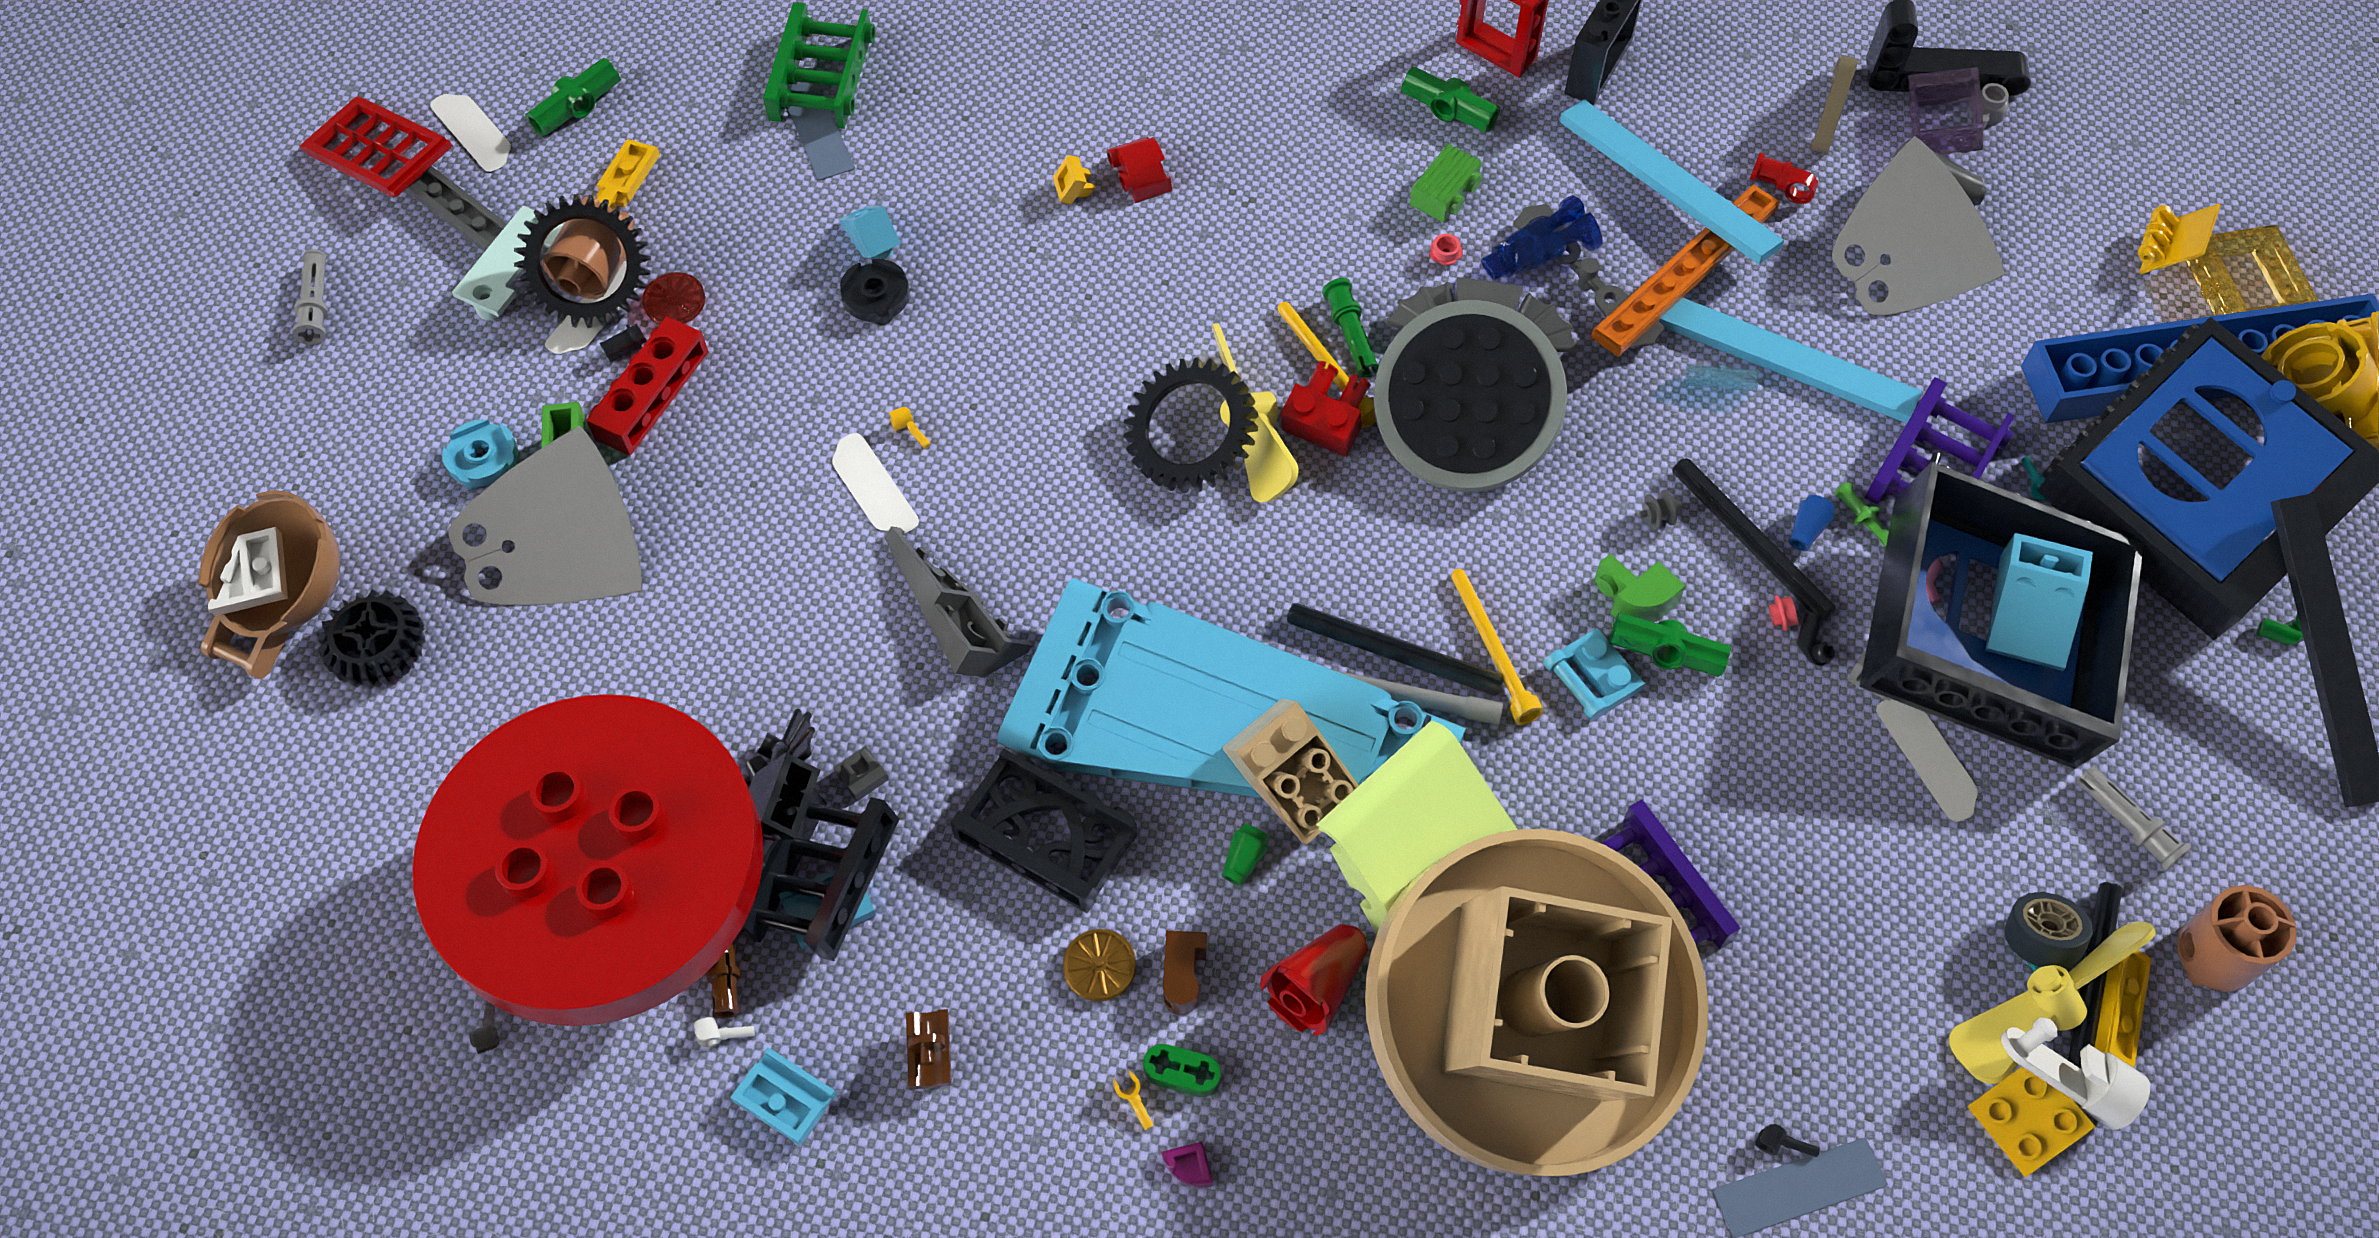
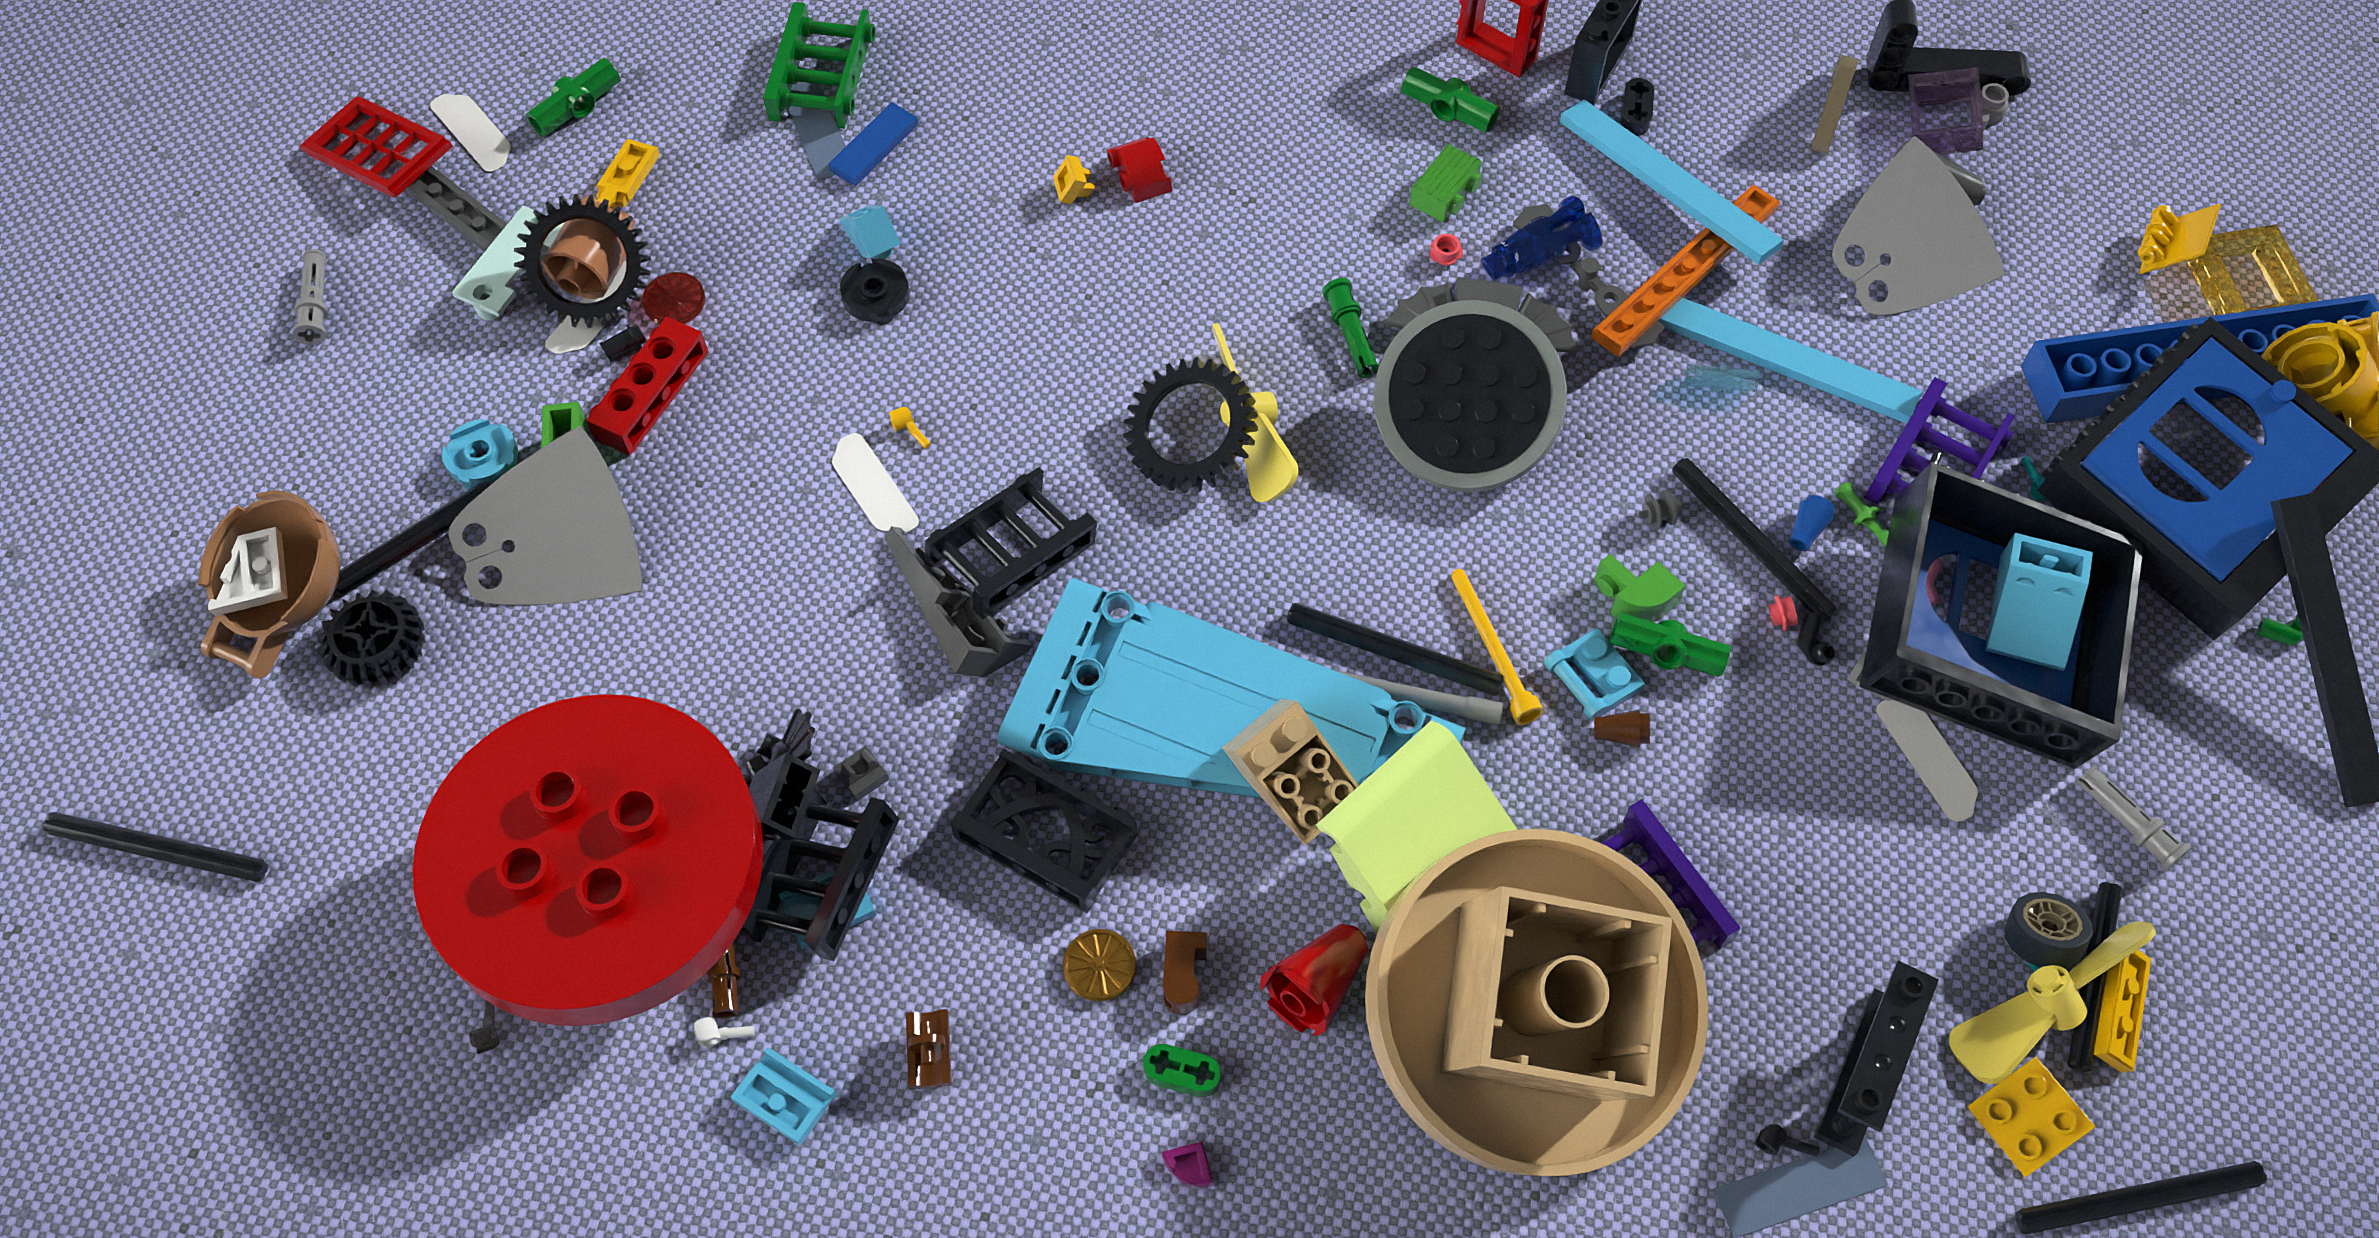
(155, 846): none -> black axle
(405, 542): none -> black axle
(873, 144): none -> blue tile
(1017, 573): none -> black fence
(1134, 1100): yellow hand -> none
(1245, 853): green cone -> none
(1321, 354): yellow piece -> none
(1323, 419): red brick -> none
(1624, 728): none -> reddish brown cone
(1642, 107): none -> black beam
(1784, 176): red connector -> none
(1876, 1059): none -> black fence
(2101, 1088): white piece -> none
(2140, 1197): none -> black axle
(2236, 938): nougat cylinder -> none

